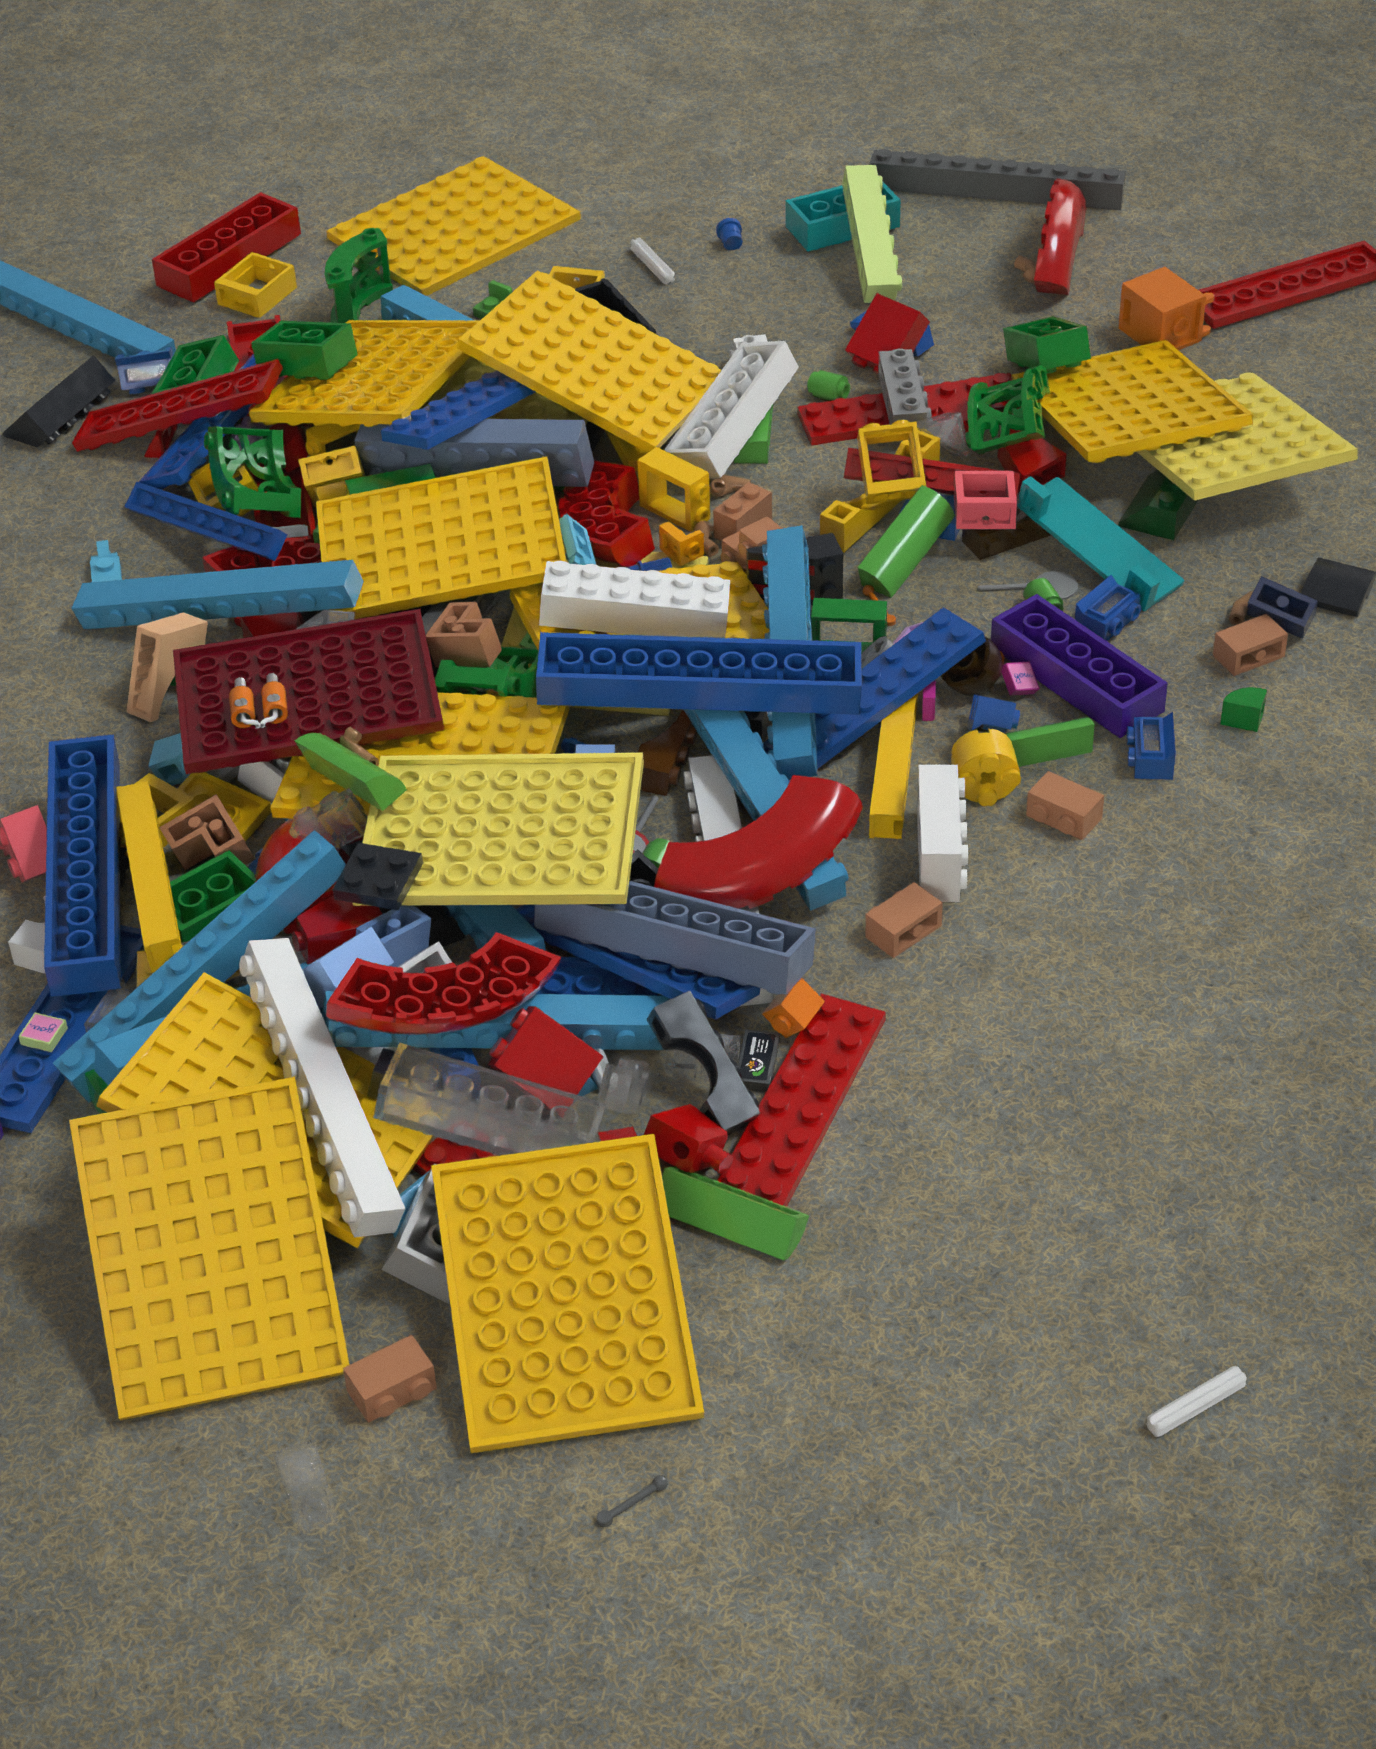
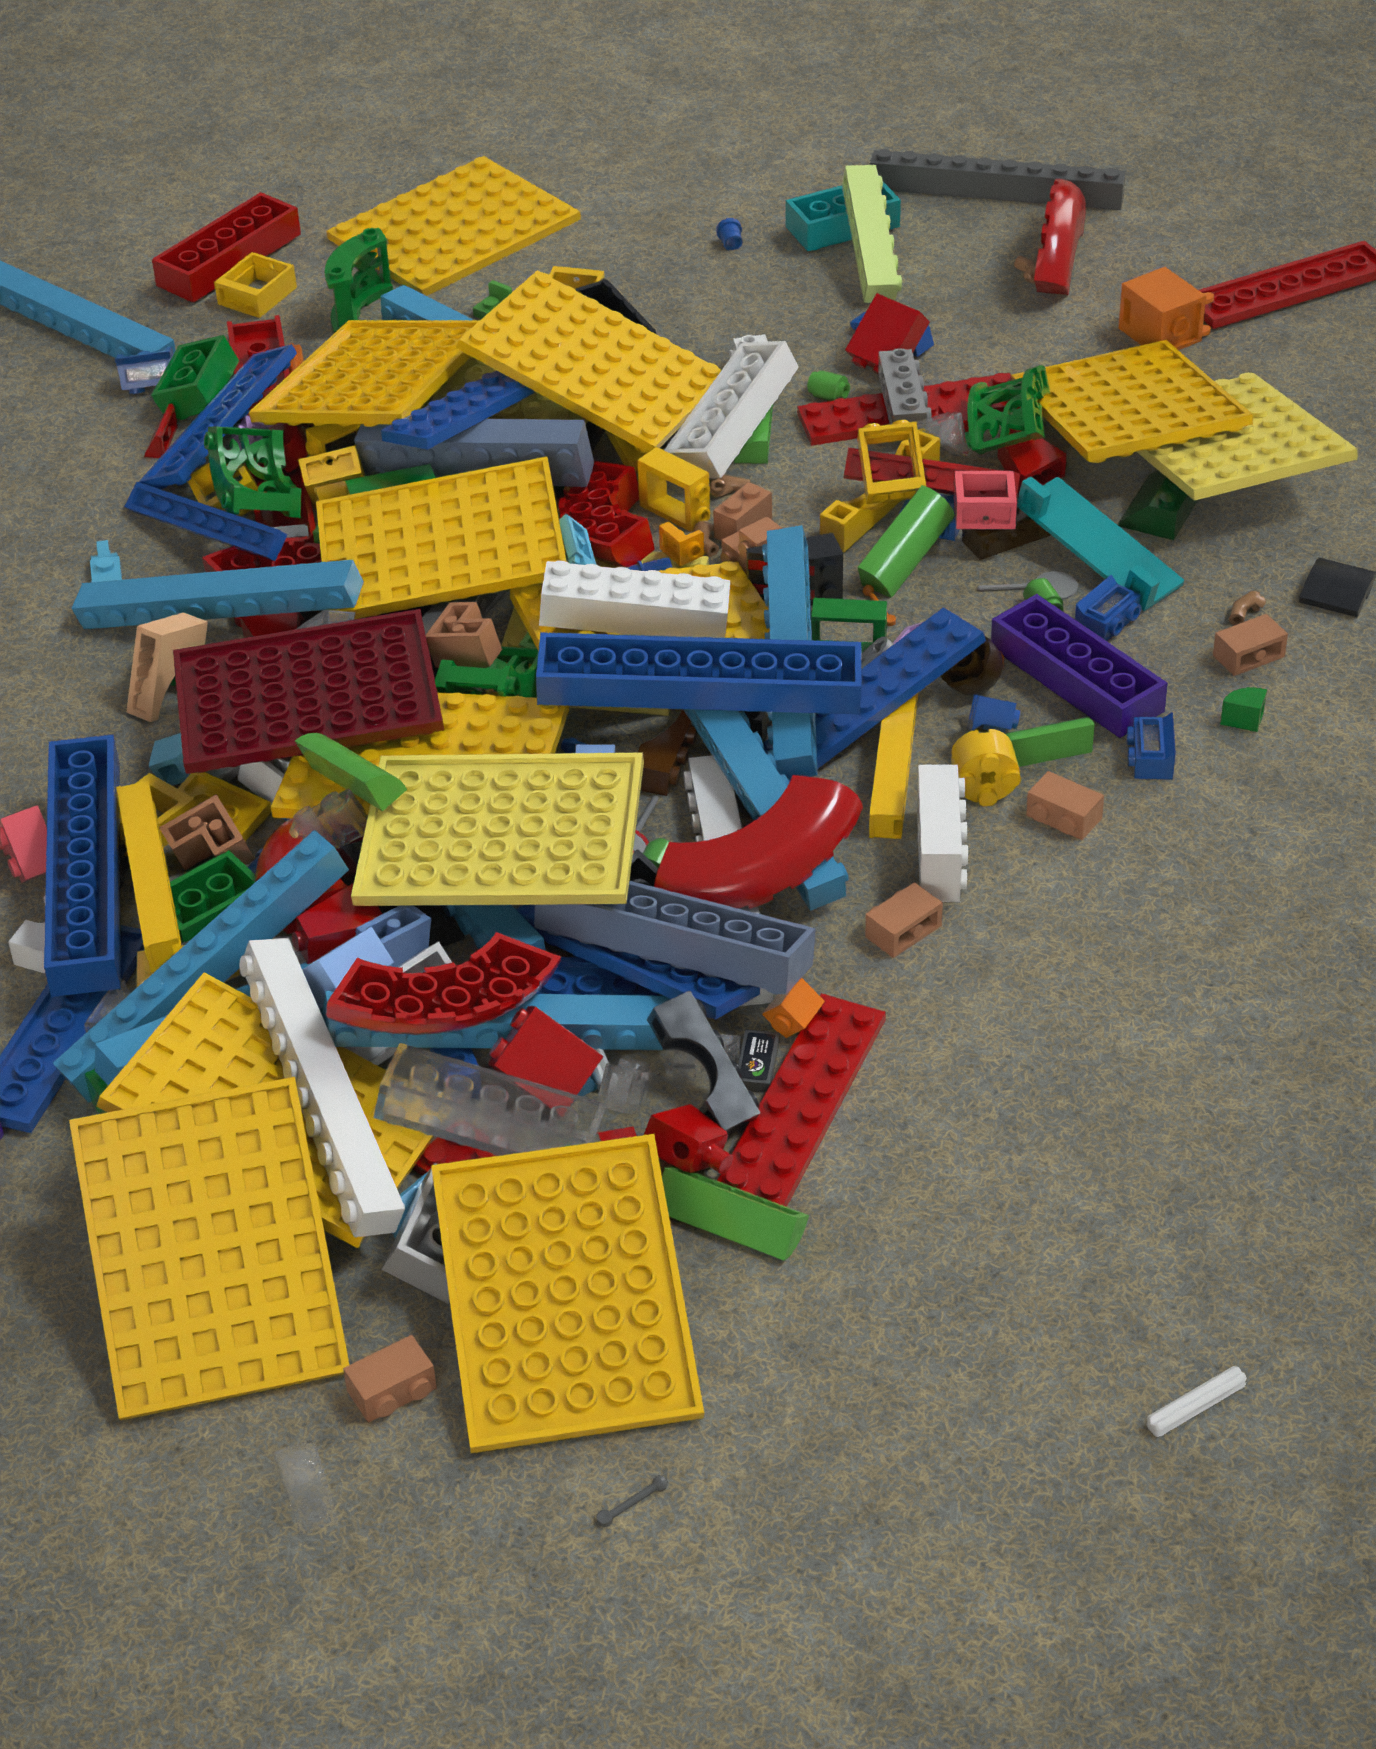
(43, 1032): tile -> none
(62, 404): black slope -> none
(178, 405): red plate -> none
(273, 703): orange piece -> none
(307, 348): green brick -> none
(350, 741): medium nougat arm -> none
(378, 876): black plate -> none
(379, 1071): black tile -> none
(652, 261): white axle -> none
(928, 702): dark pink tile -> none
(1019, 678): tile -> none
(1047, 343): green brick -> none
(1285, 606): dark blue brick -> none

